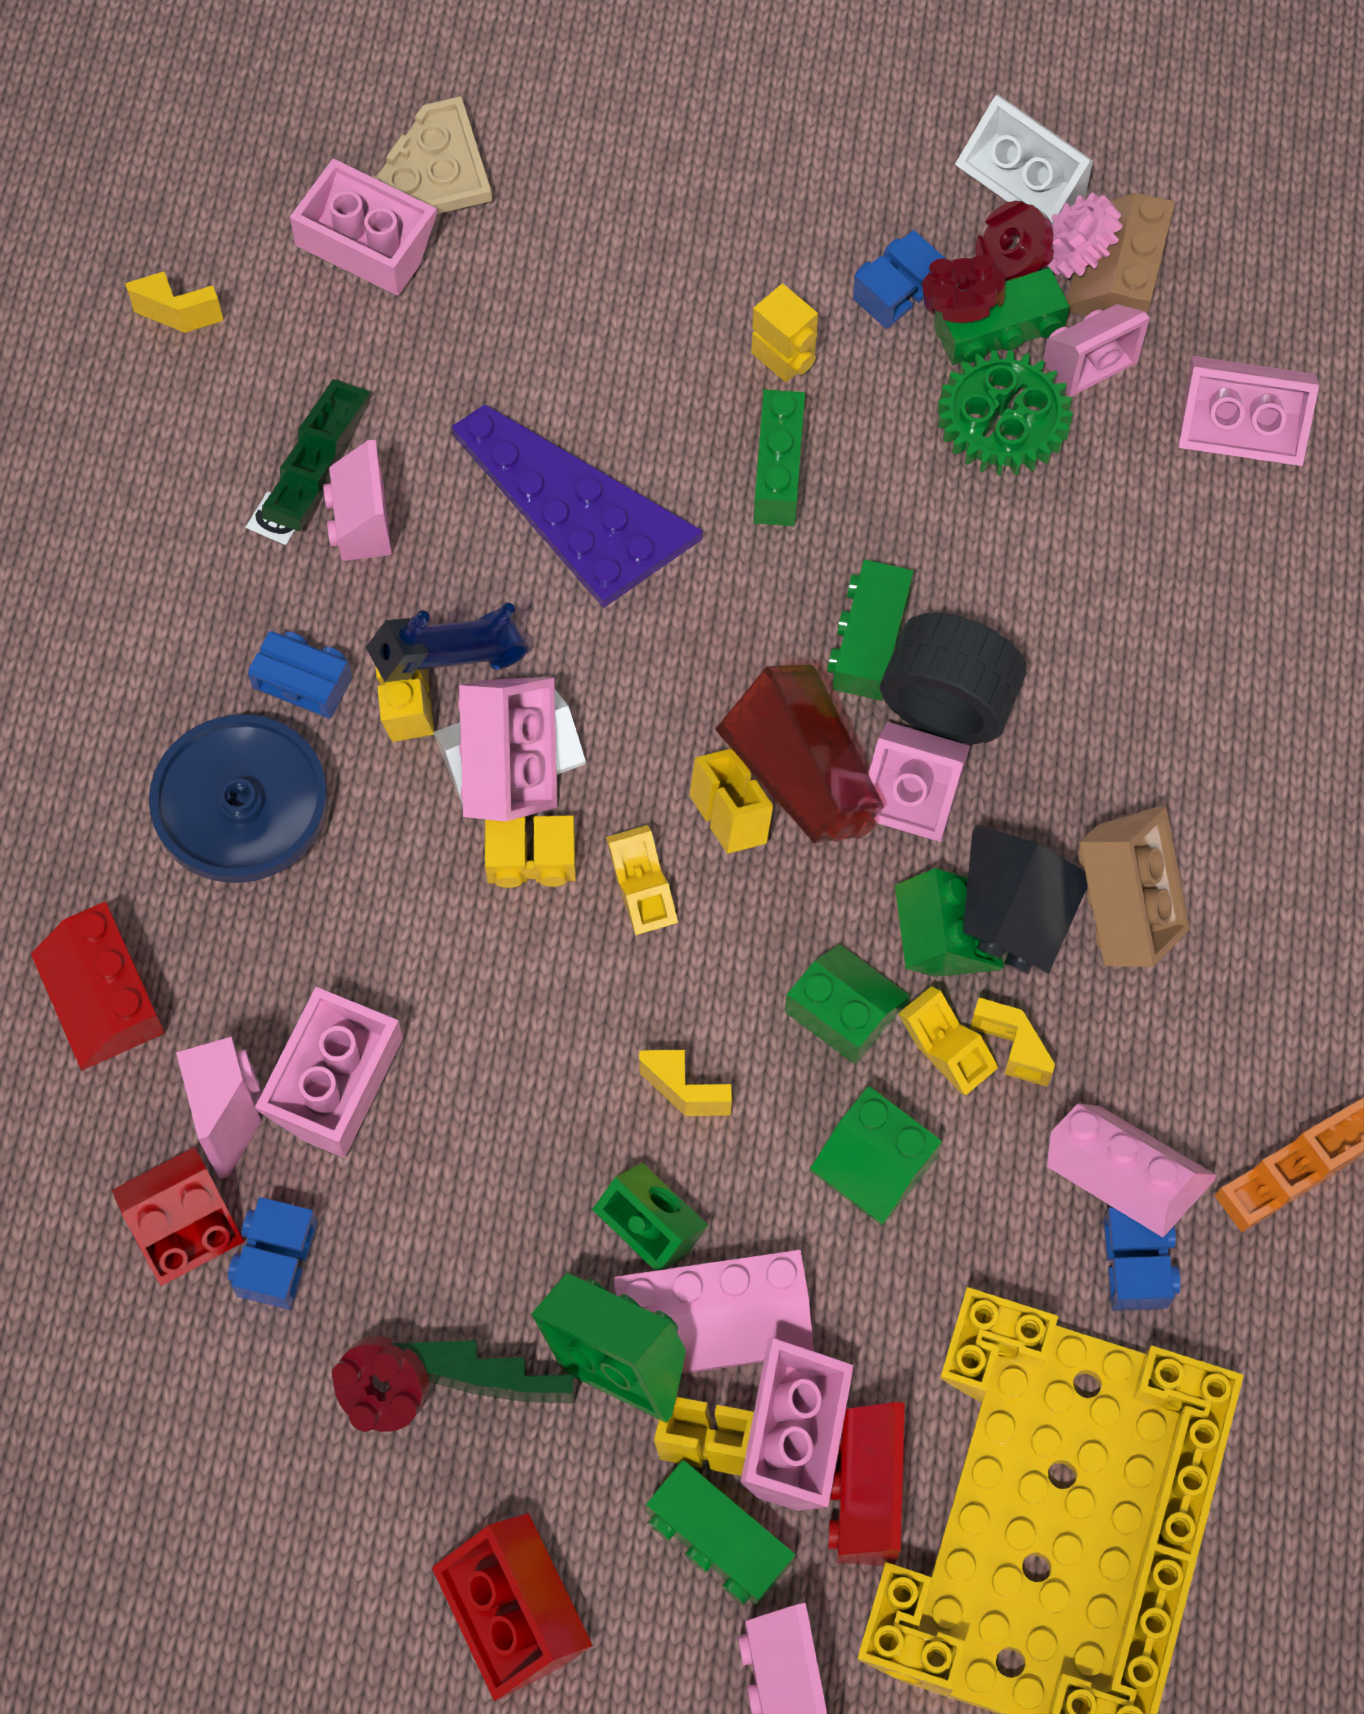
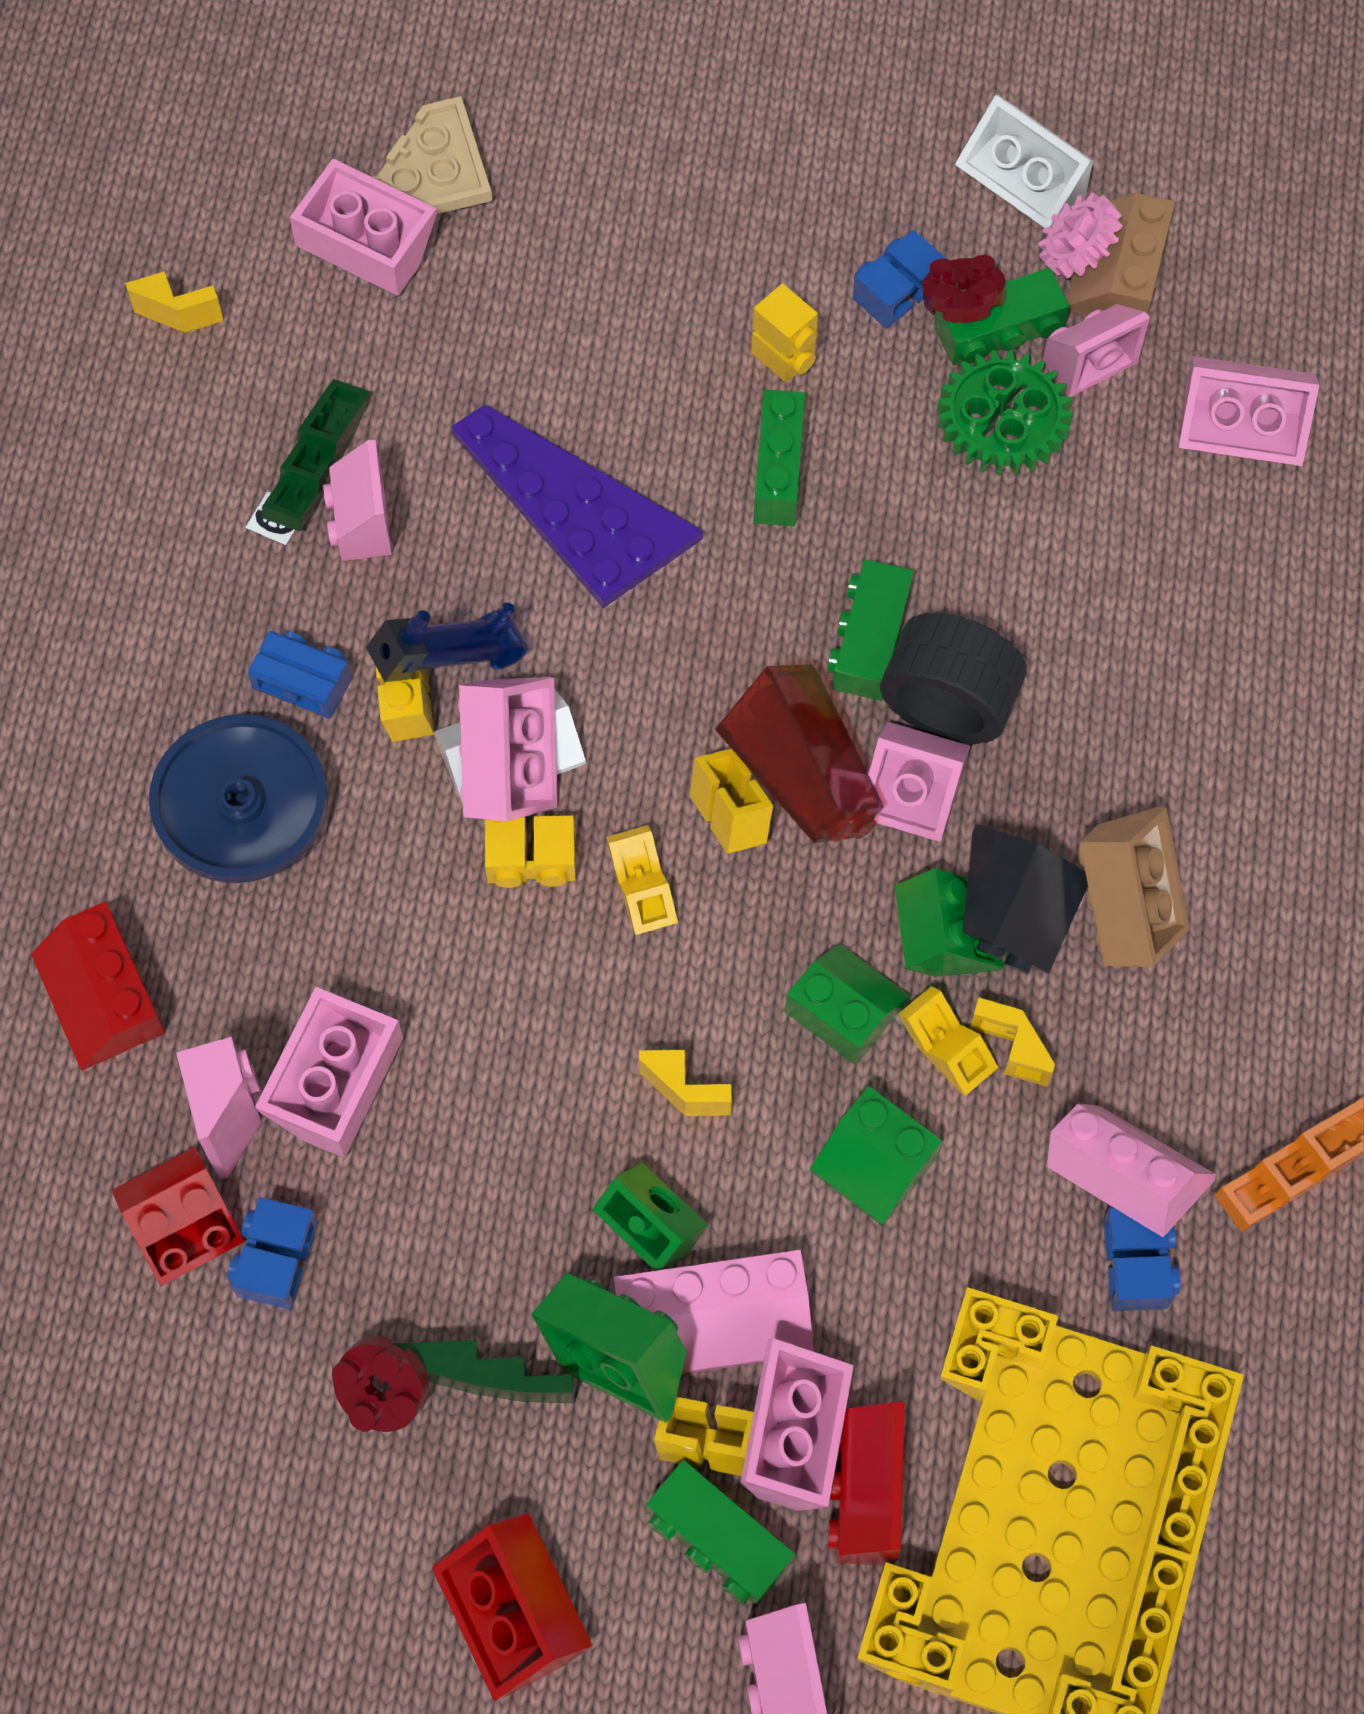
(1035, 240): dark red plate -> none

